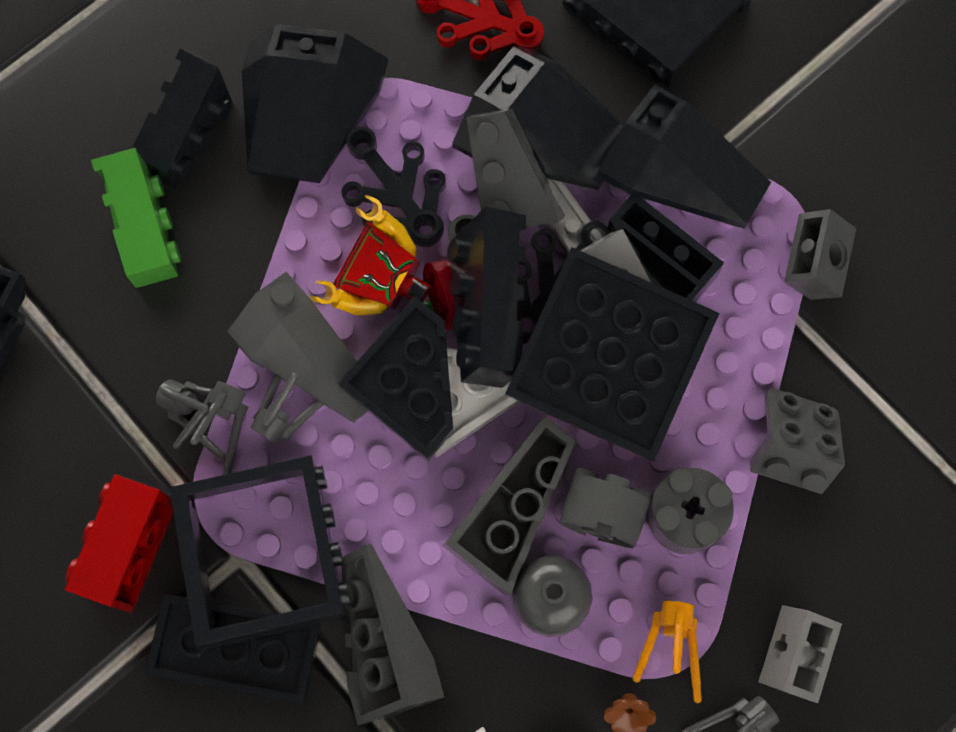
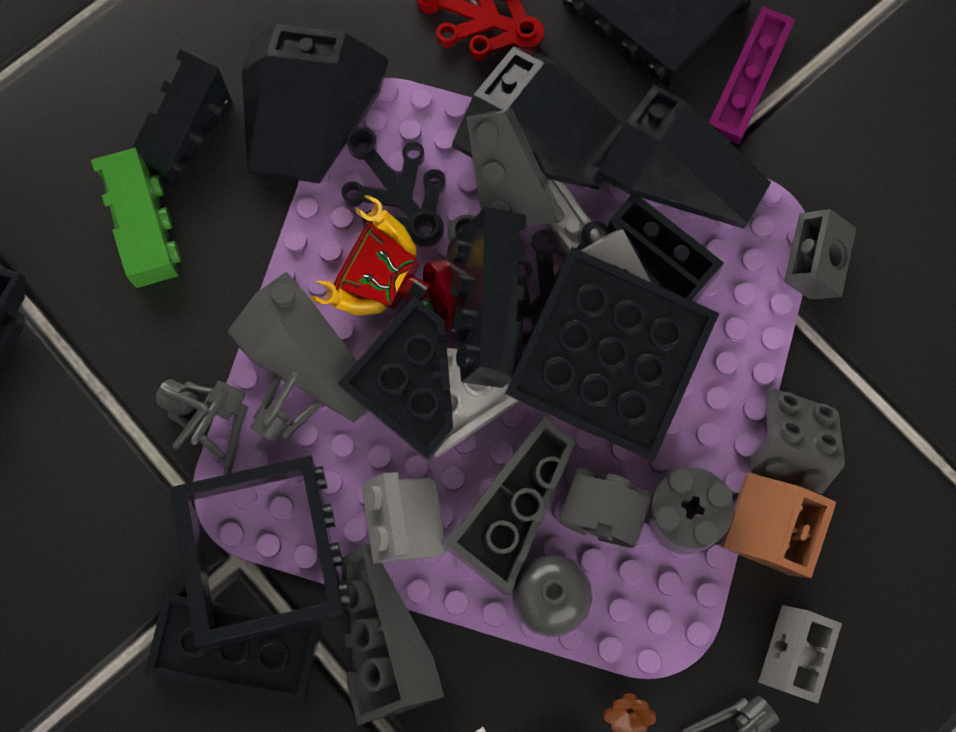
(120, 544): red brick -> none
(403, 518): none -> light grey bracket
(678, 623): light orange plant -> none
(751, 74): none -> magenta plate
(779, 525): none -> nougat slope

